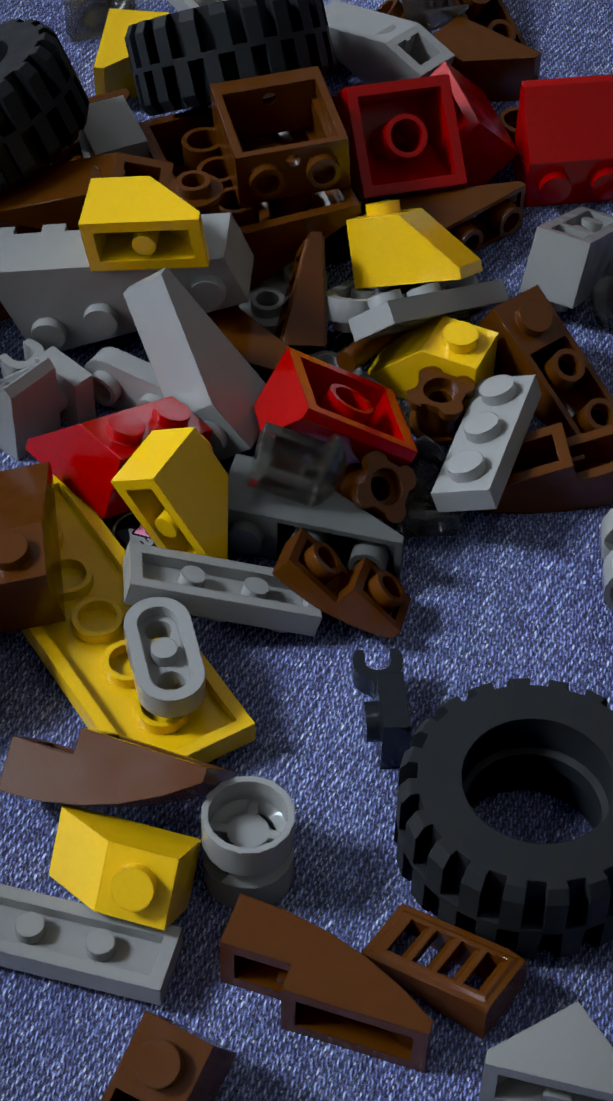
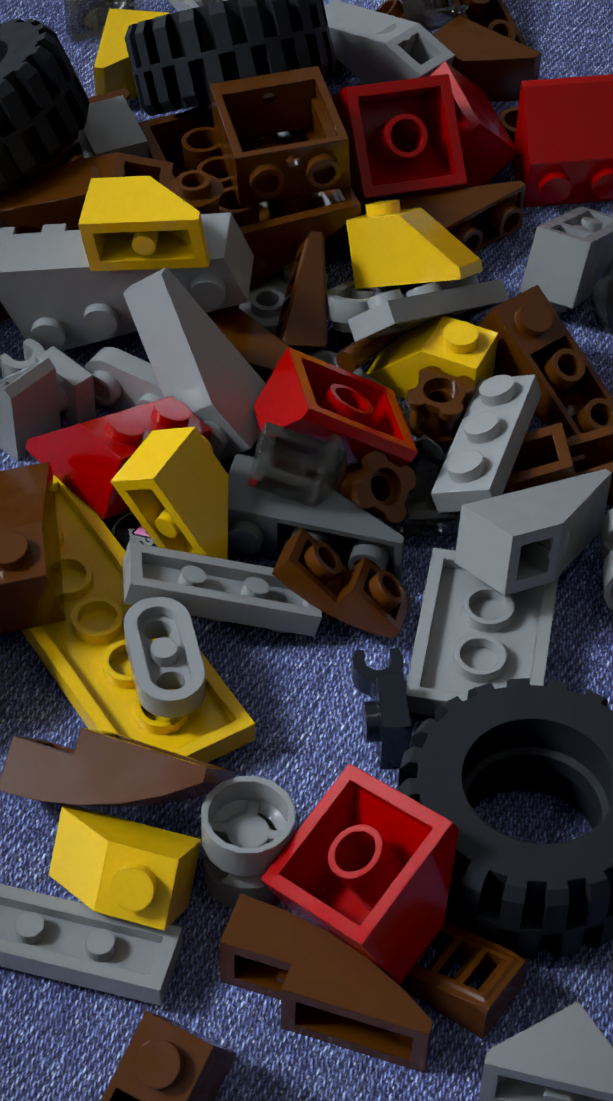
(370, 870): none -> red slope
(475, 635): none -> light grey plate
(531, 532): none -> light grey slope

